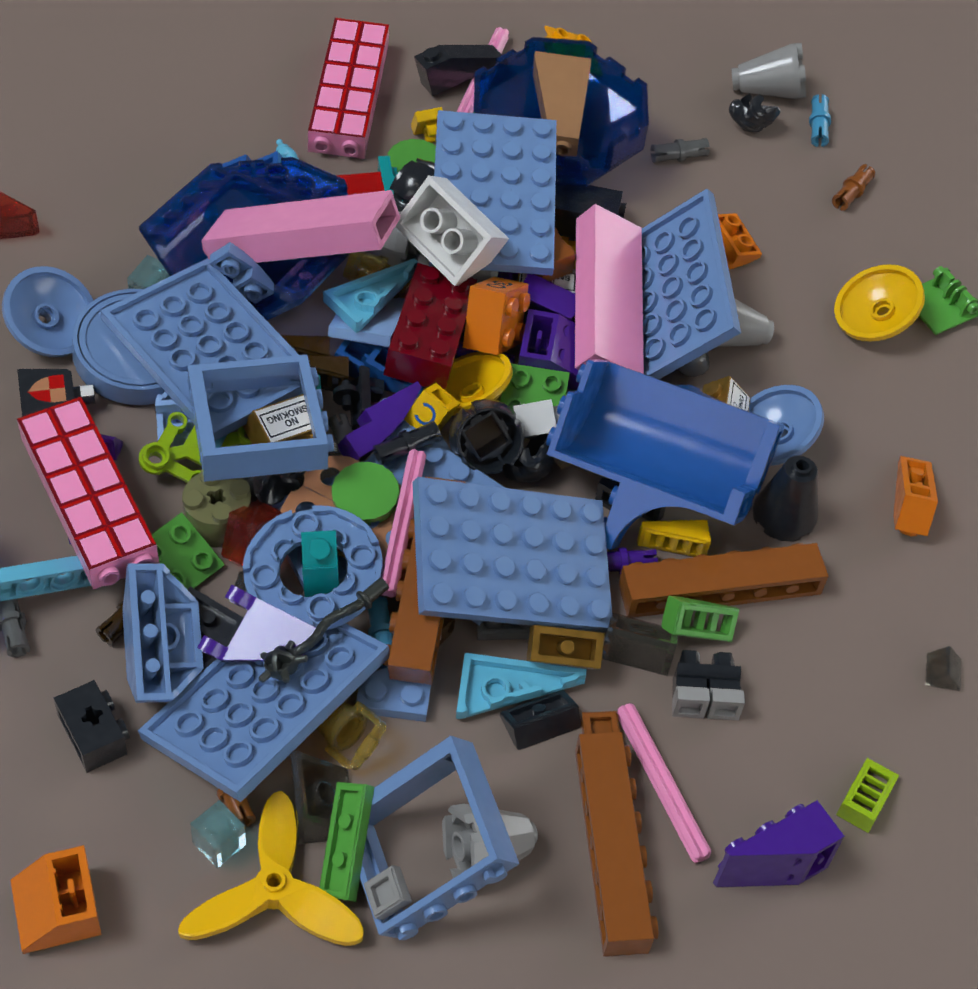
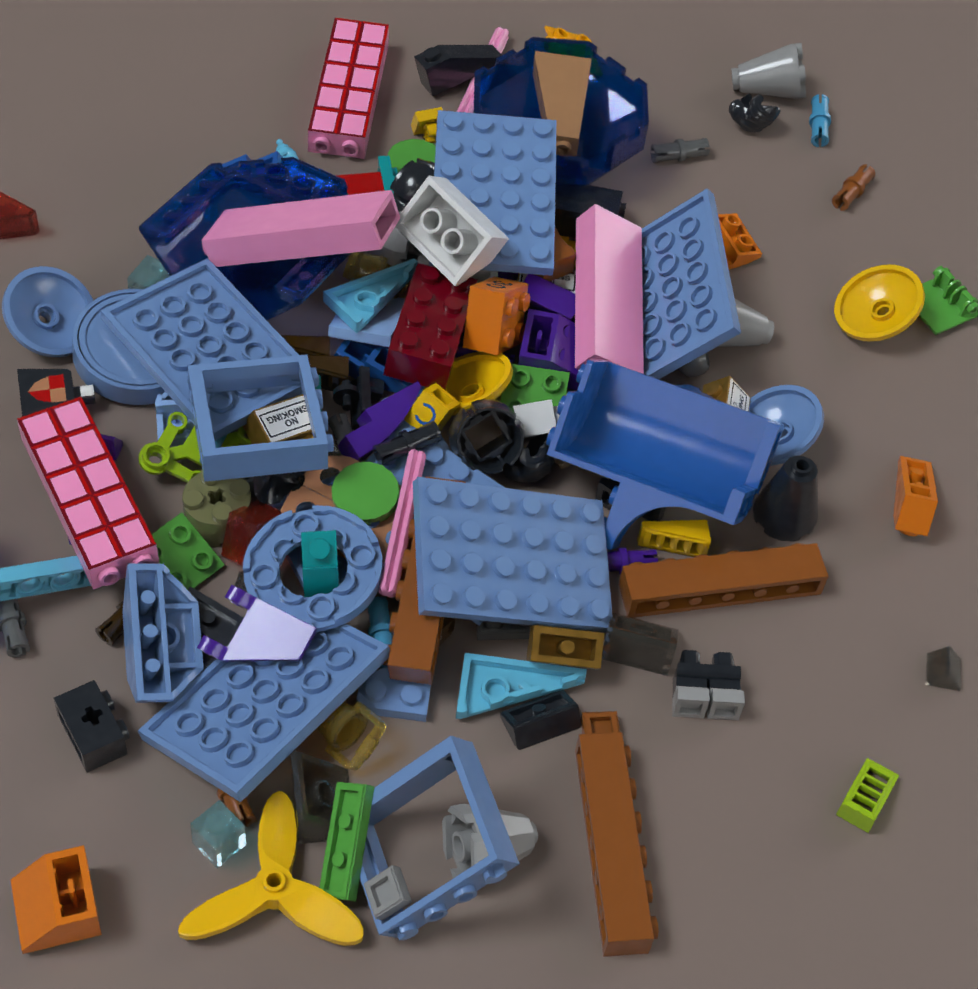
(245, 272): medium blue slope -> none
(285, 660): pearl dark grey piece -> none
(663, 783): bright pink axle -> none
(679, 614): bright green slope -> none
(782, 851): dark purple slope -> none

